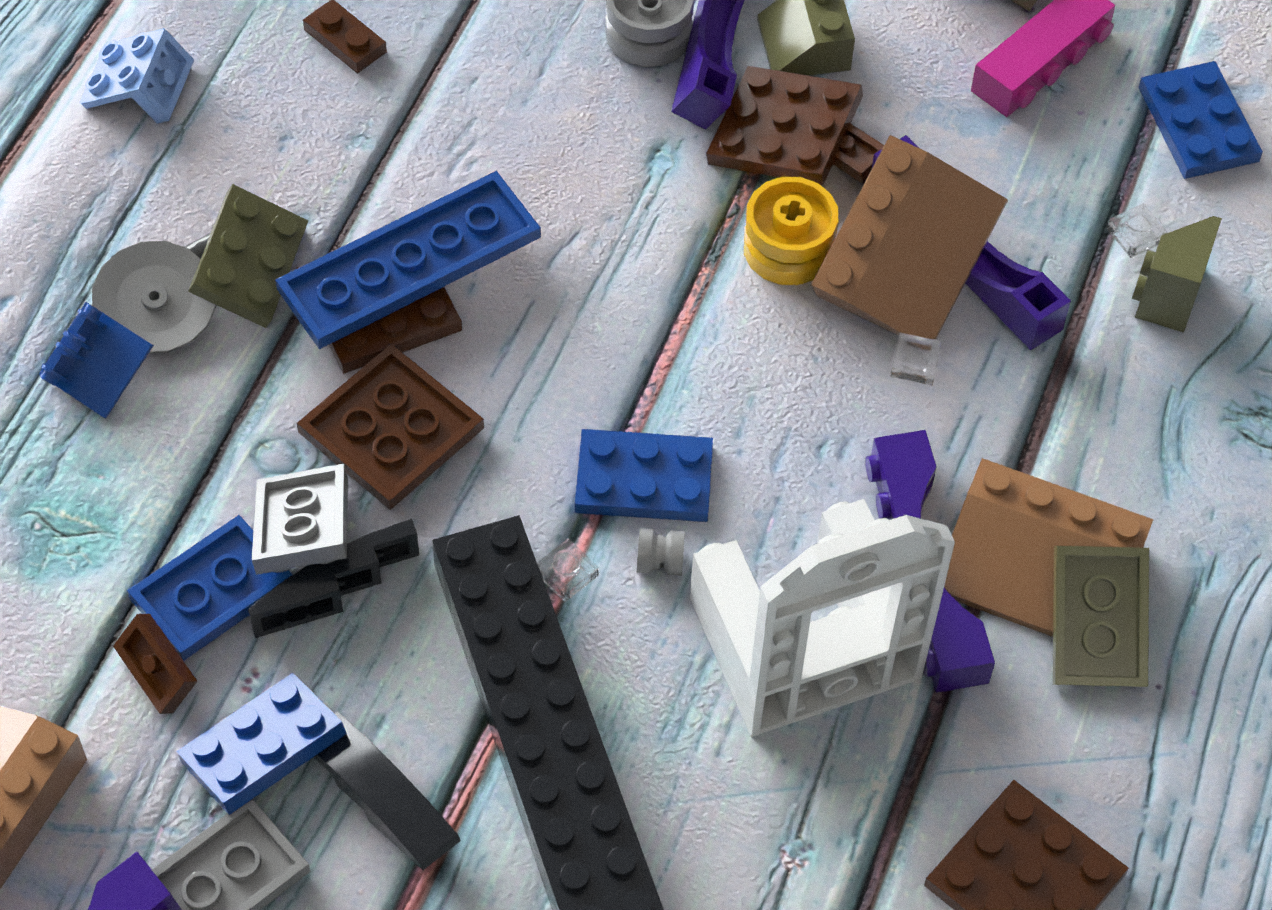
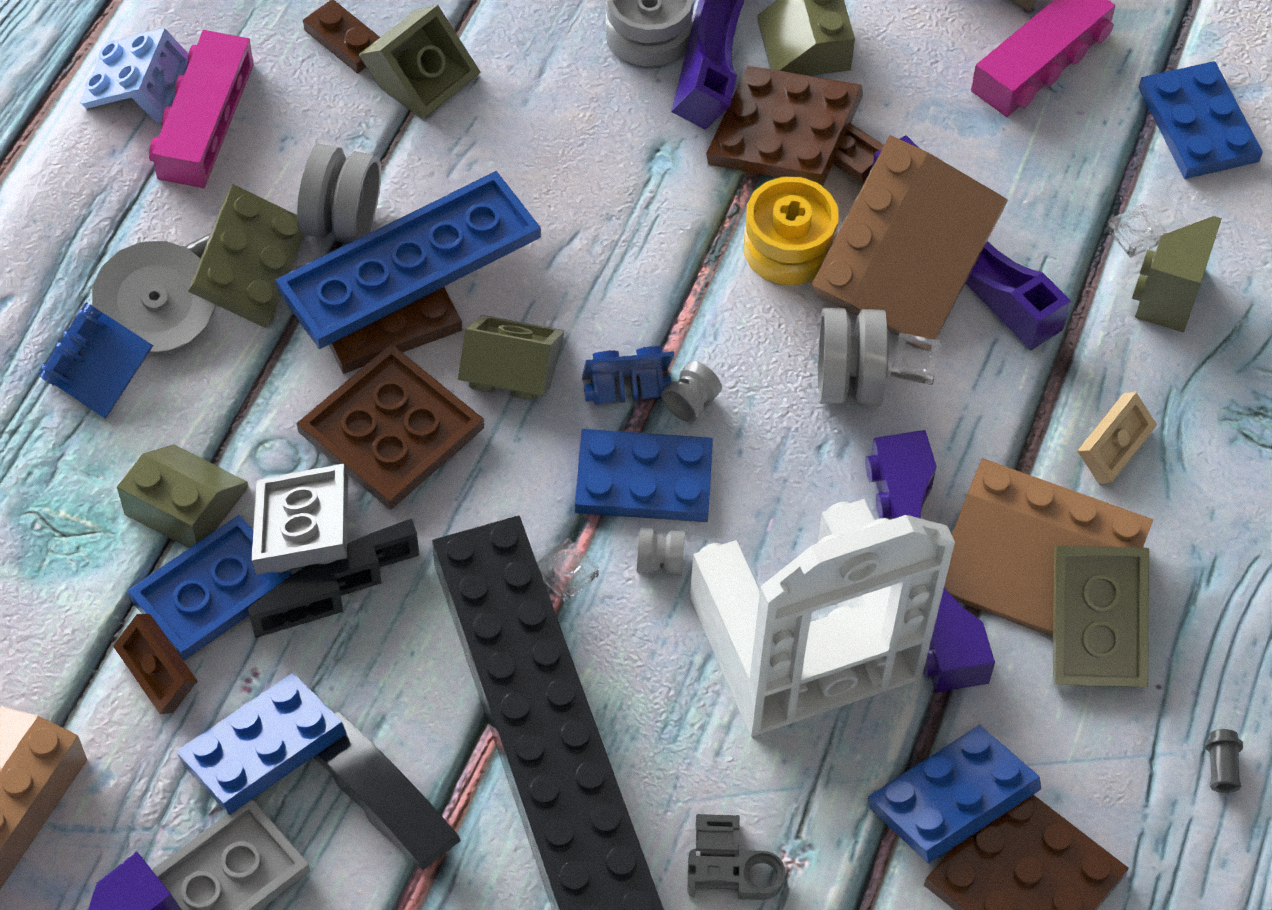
(179, 494): none -> olive slope
(202, 109): none -> dark pink brick
(338, 193): none -> light grey wheel
(420, 61): none -> olive slope
(509, 356): none -> olive slope
(607, 365): none -> blue hinge
(694, 388): none -> light grey wheel
(717, 861): none -> dark grey piece
(856, 356): none -> light grey wheel
(954, 793): none -> blue plate
(1117, 438): none -> tan plate
(1224, 759): none -> dark grey pin

